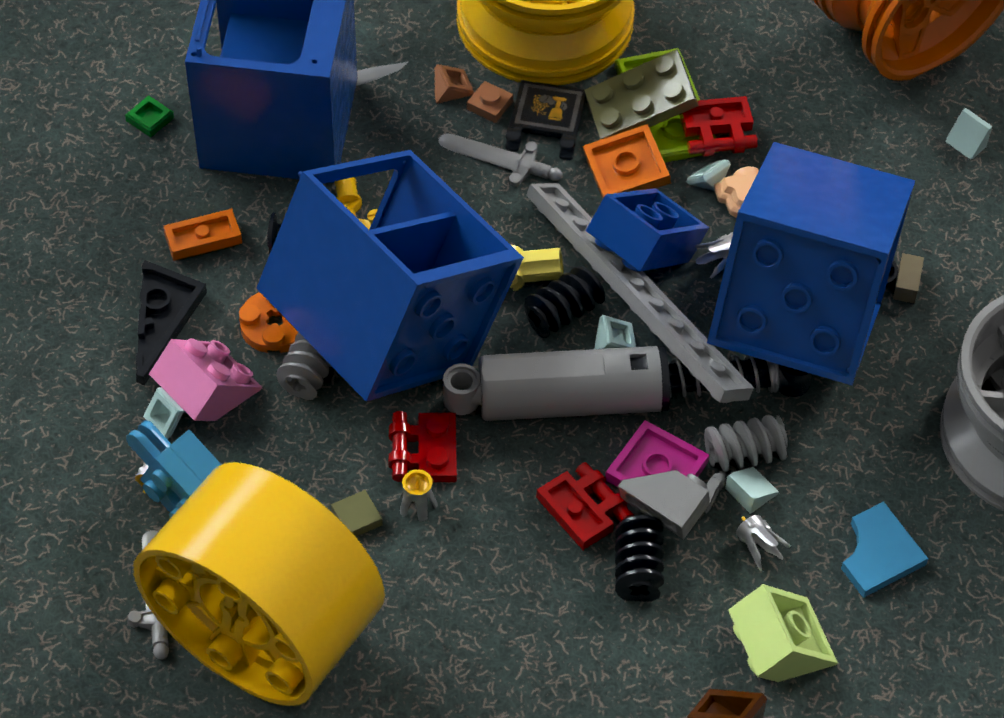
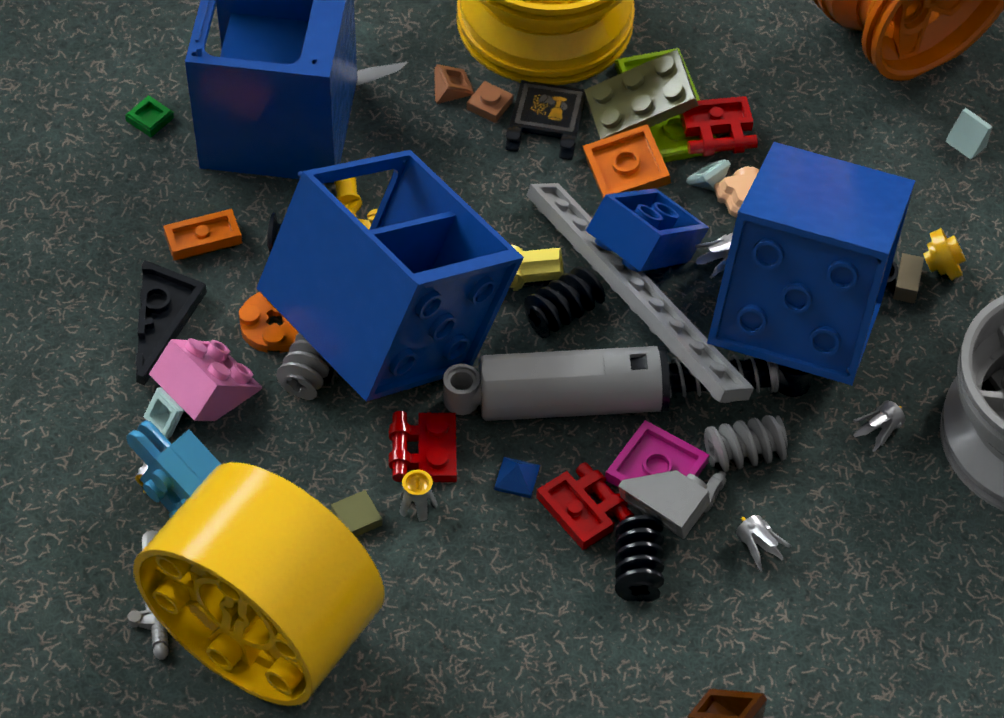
(517, 477): none -> blue slope
(521, 164): light grey sword -> none
(614, 333): light aqua slope -> none
(750, 488): light aqua slope -> none
(780, 634): yellowish green slope -> none
(882, 551): dark azure tile -> none
(887, 416): none -> flat silver piece
(944, 255): none -> yellow plate

